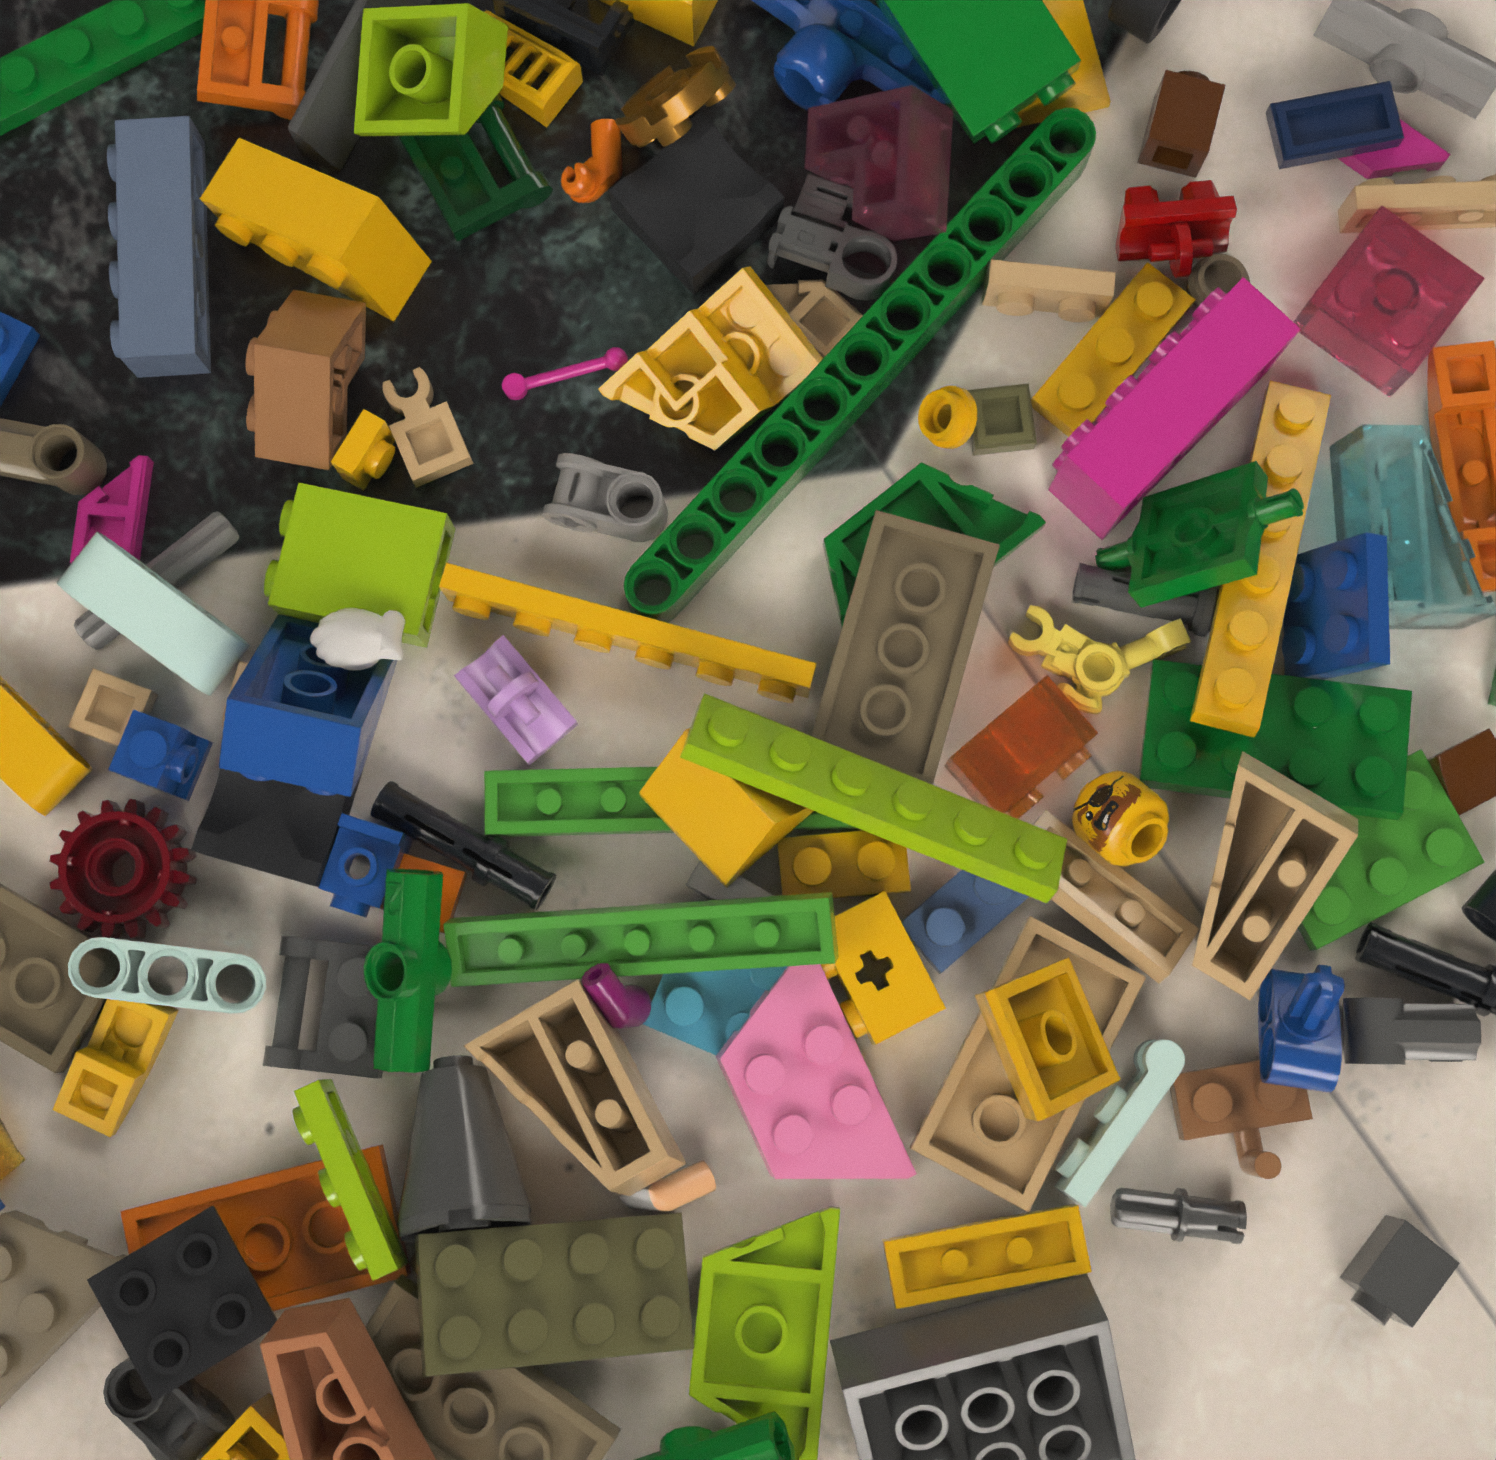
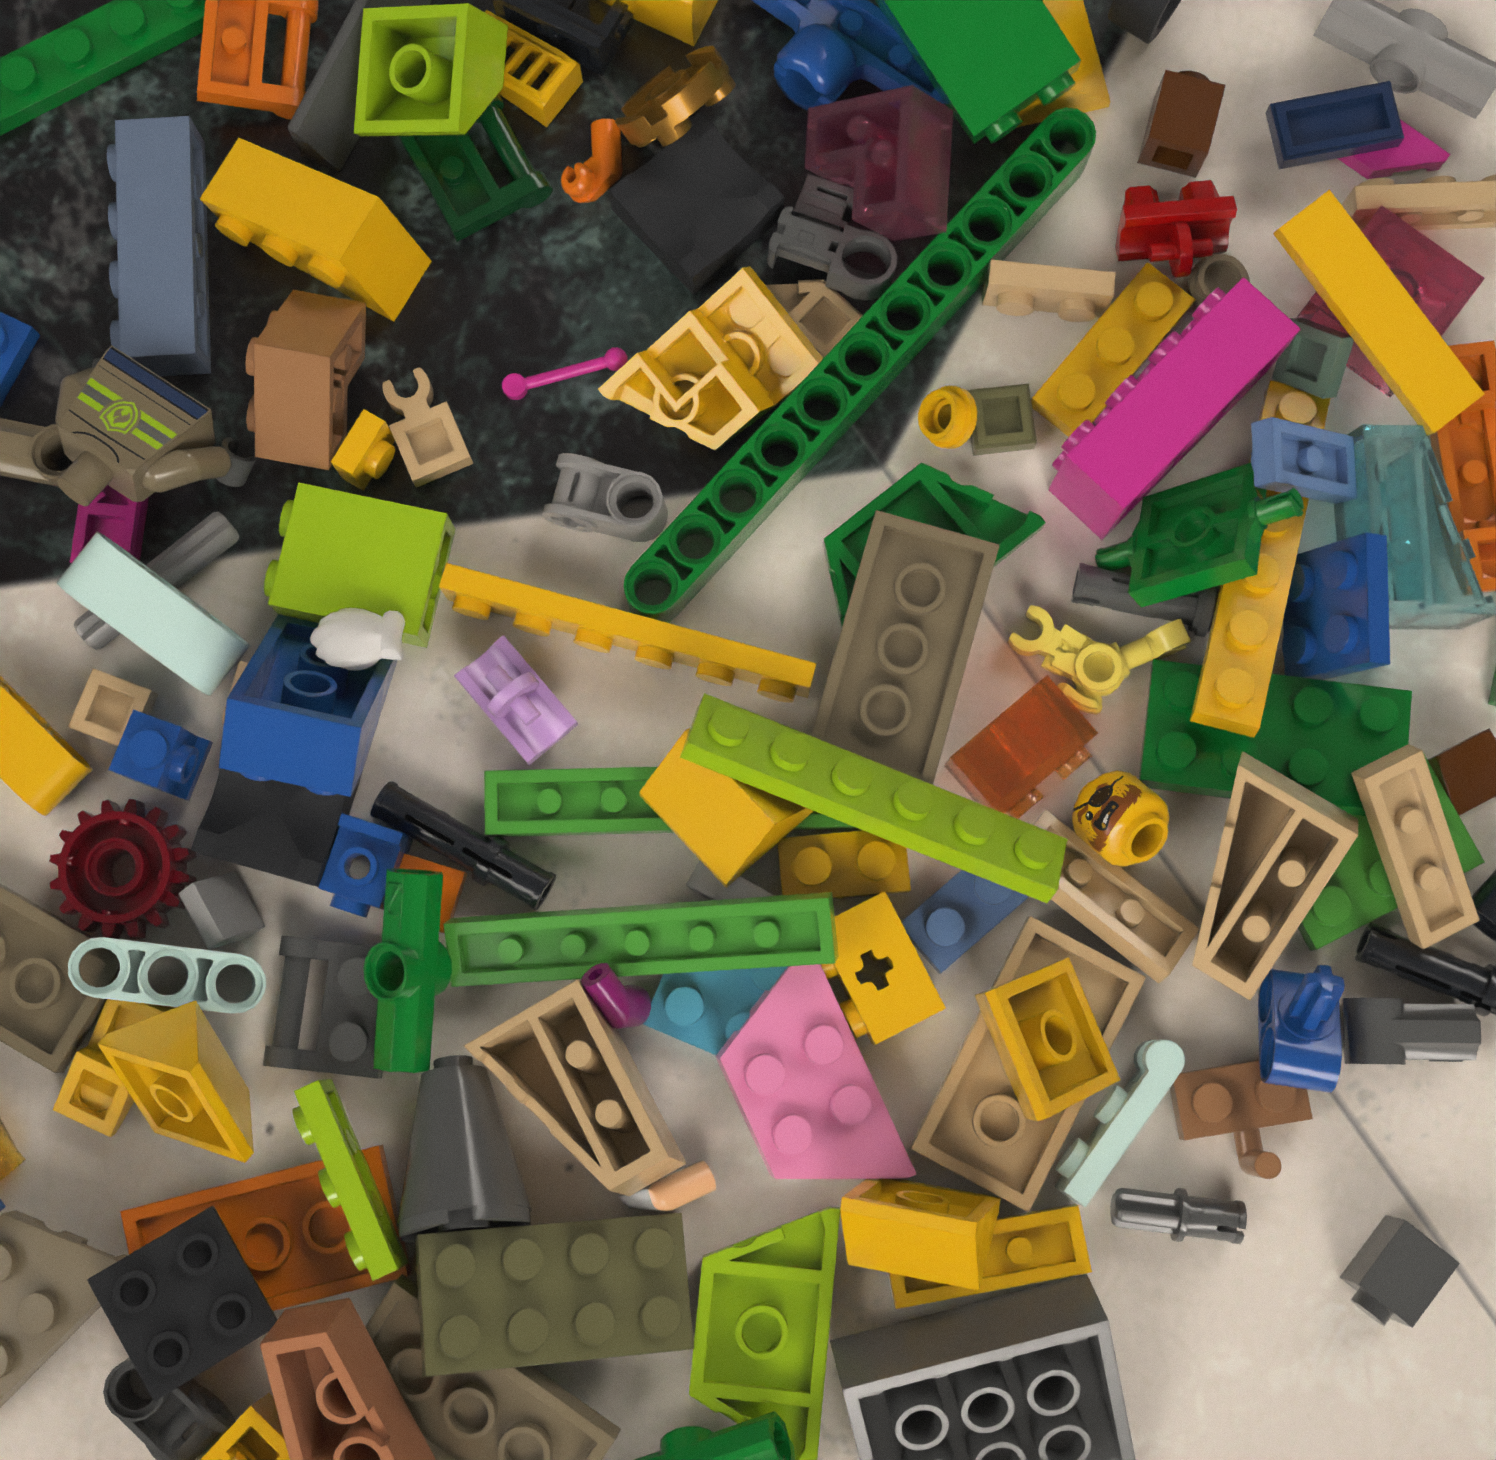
(137, 434): none -> dark tan torso
(184, 1080): none -> yellow slope
(221, 910): none -> light grey tile
(919, 1230): none -> yellow slope
(1303, 458): none -> medium blue plate
(1314, 359): none -> sand green plate
(1378, 313): none -> yellow tile
(1415, 846): none -> tan plate

